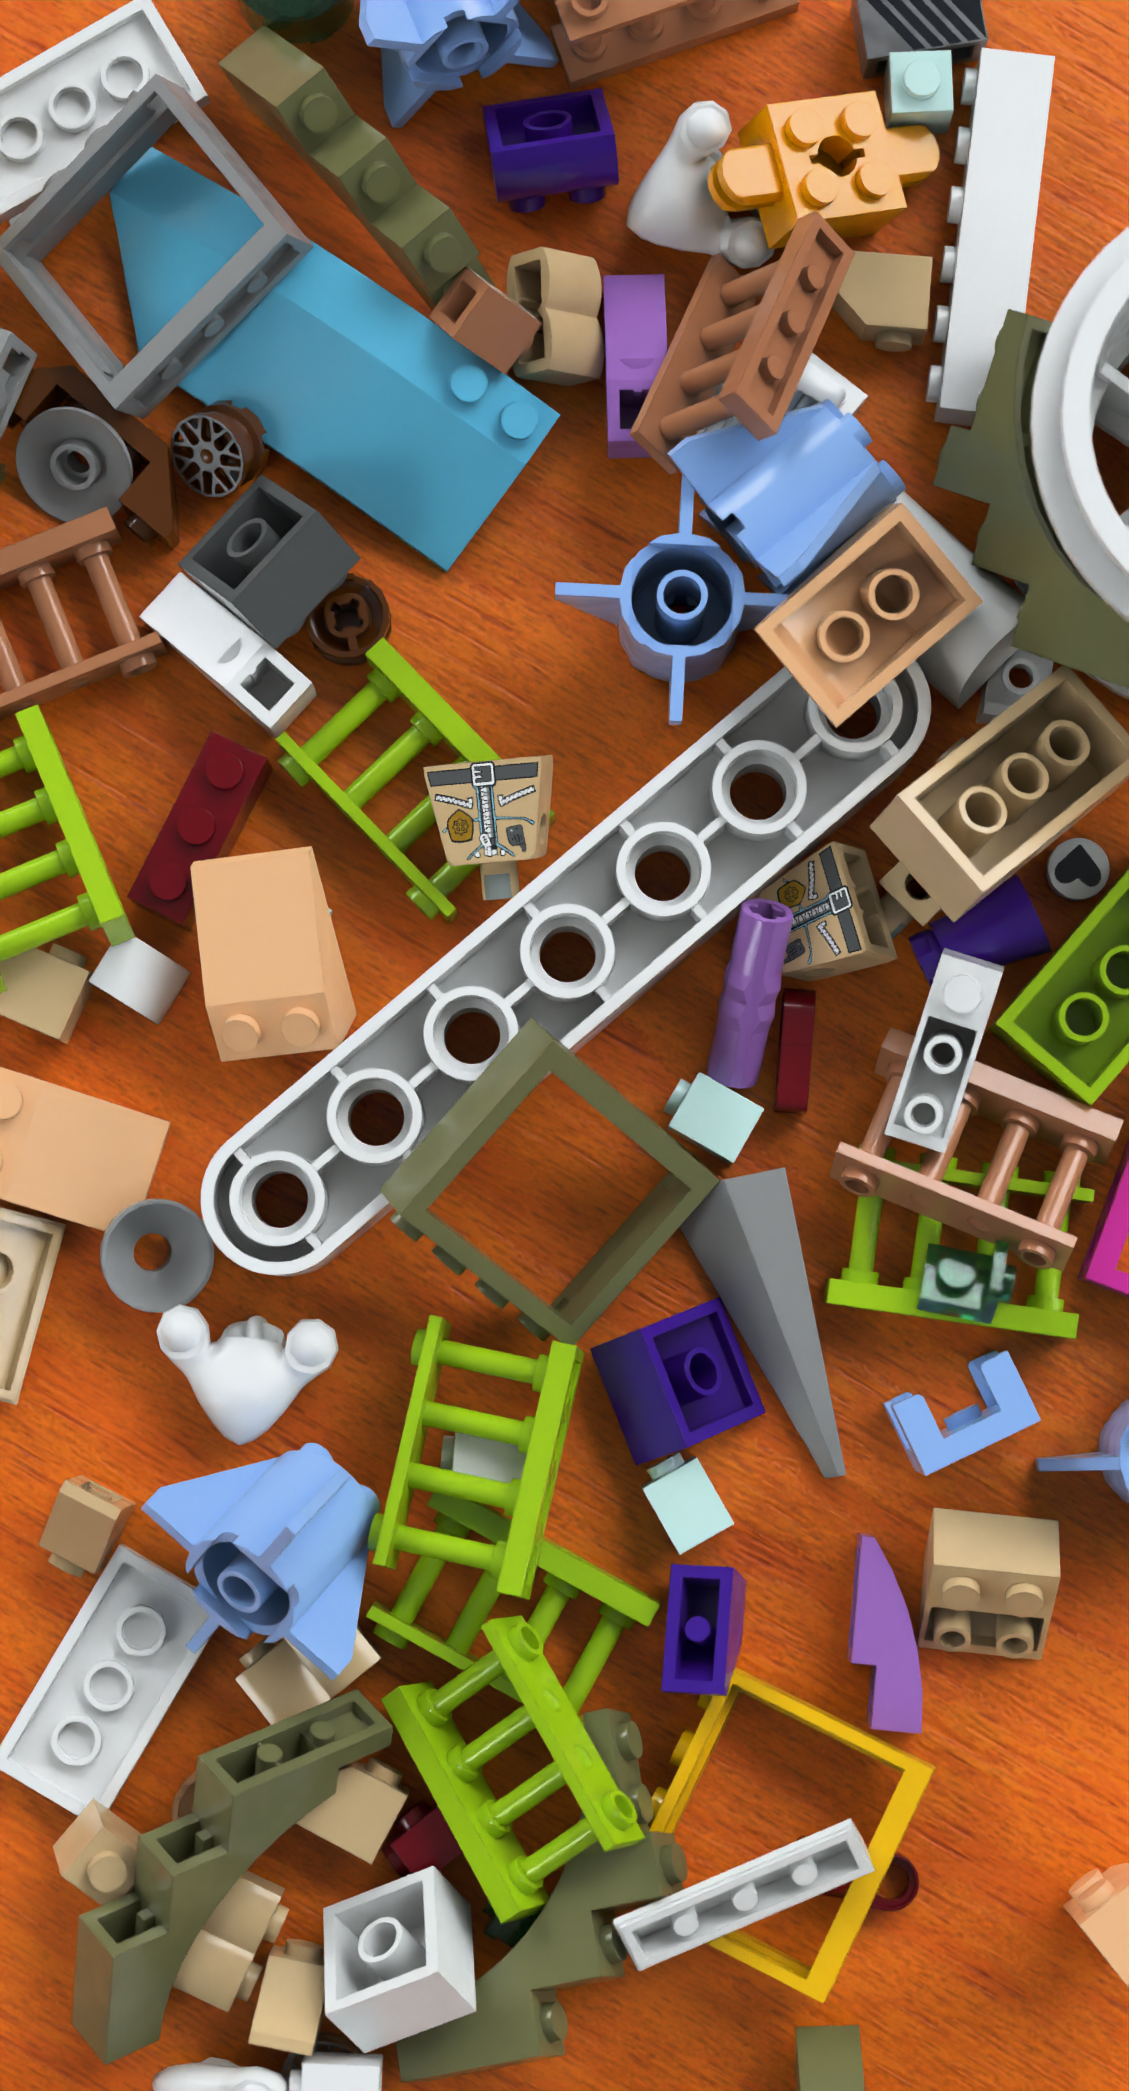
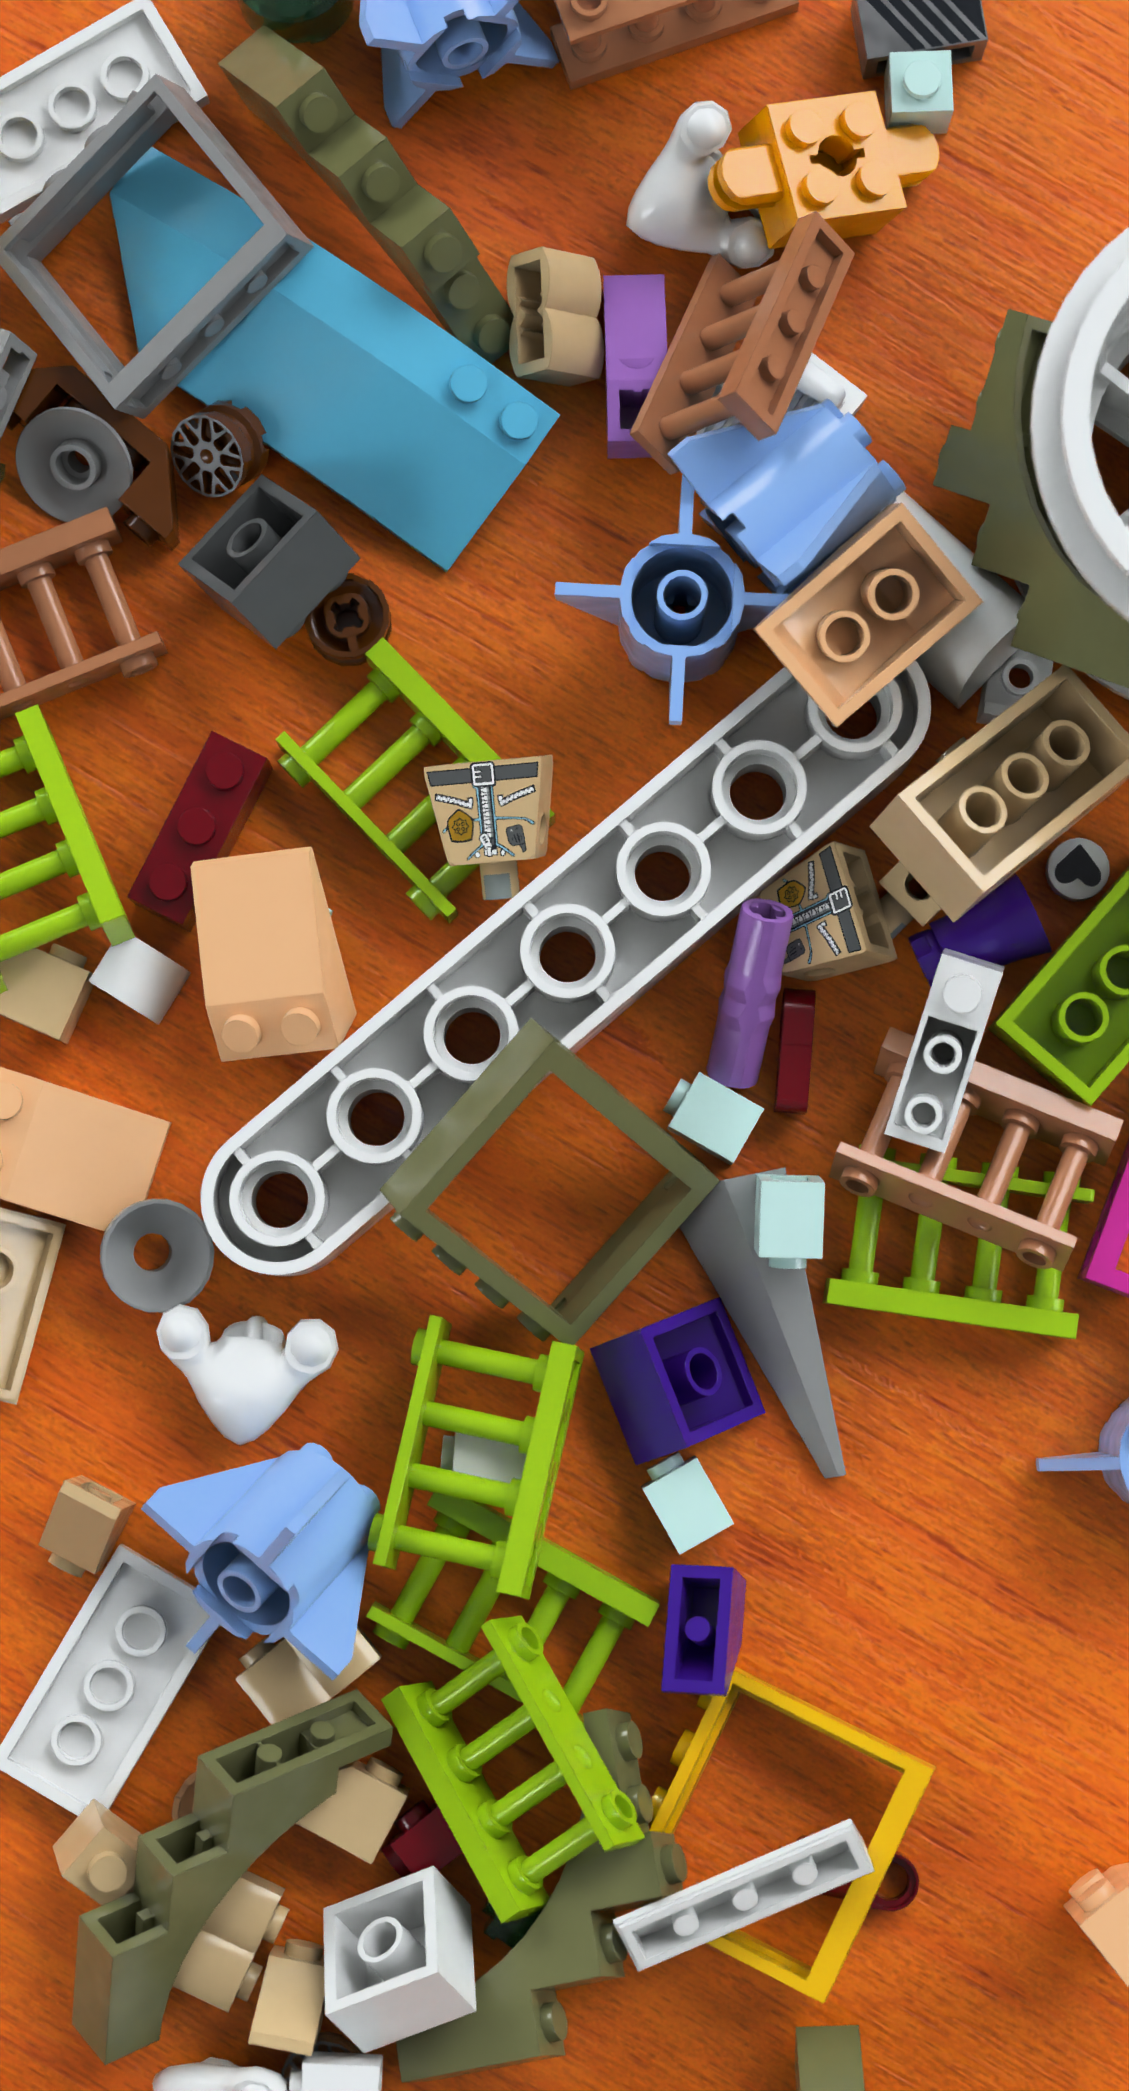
(229, 655): white slope -> none
(485, 320): nougat brick -> none
(551, 149): dark purple brick -> none
(789, 1219): none -> light aqua brick
(885, 1640): medium lavender slope -> none
(886, 299): tan slope -> none
(965, 1282): clear green bracket -> none
(969, 1429): light blue panel -> none
(988, 1583): tan slope -> none
(993, 221): white brick -> none

